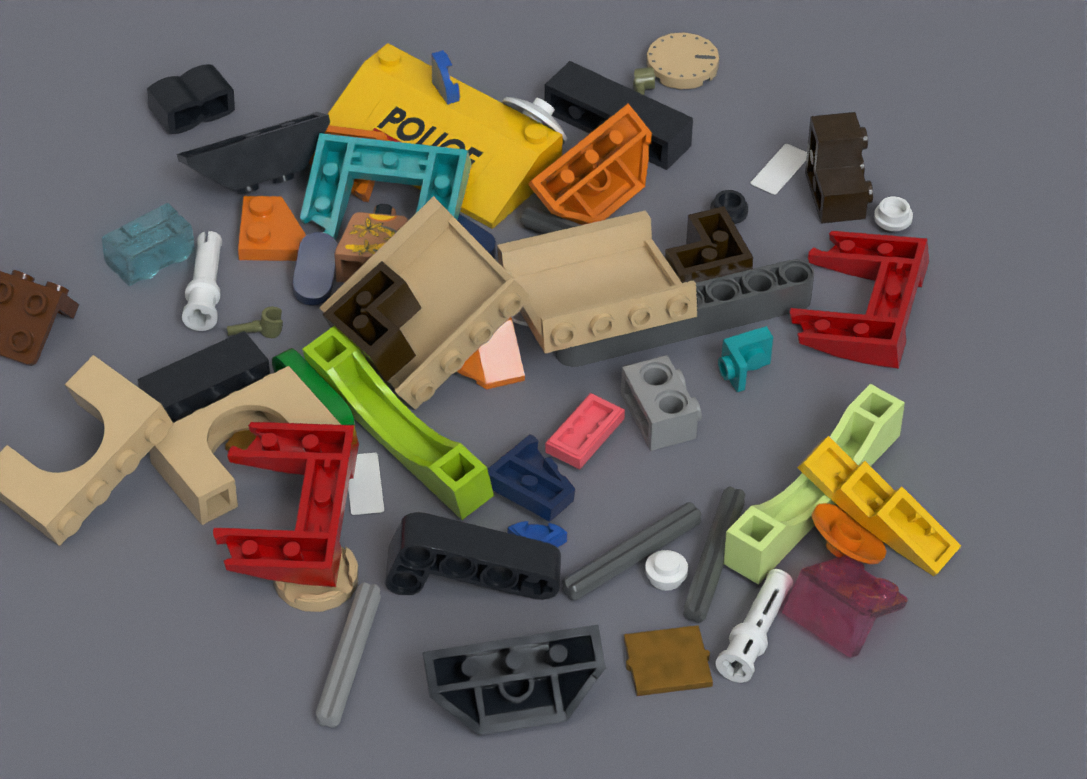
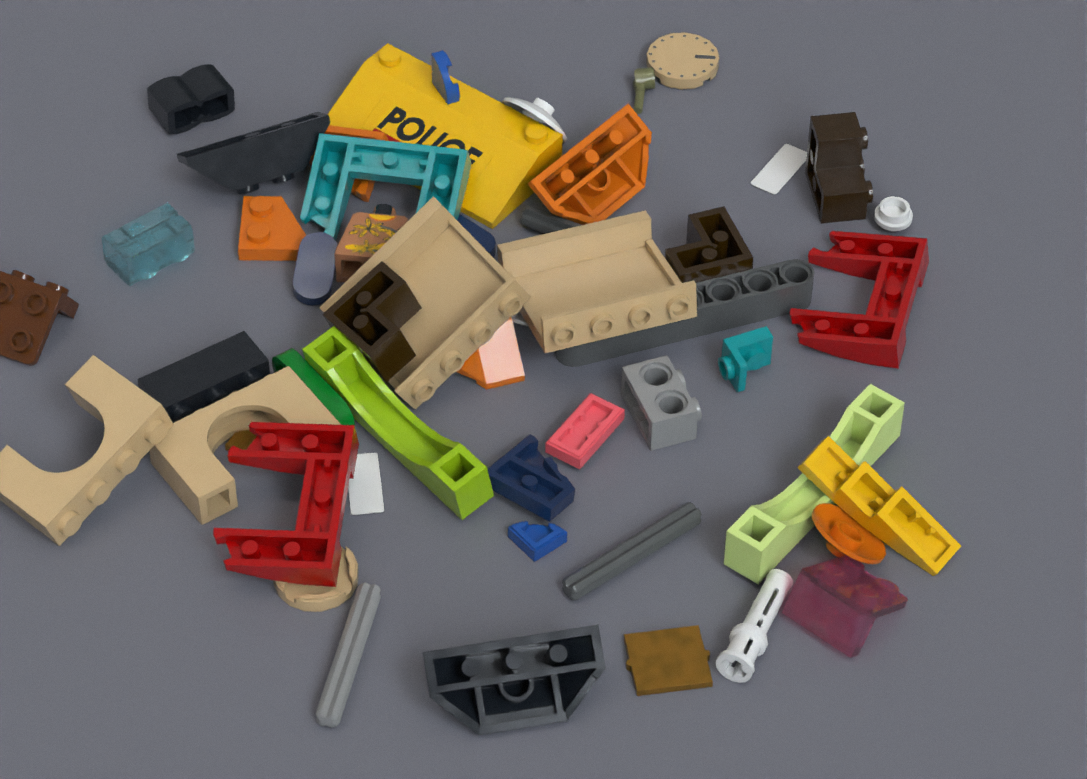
(203, 291): white pin -> none
(268, 326): olive hand -> none
(471, 555): black beam -> none
(591, 99): black brick -> none
(666, 569): white plate -> none
(712, 557): dark grey axle -> none
(734, 204): black plate -> none

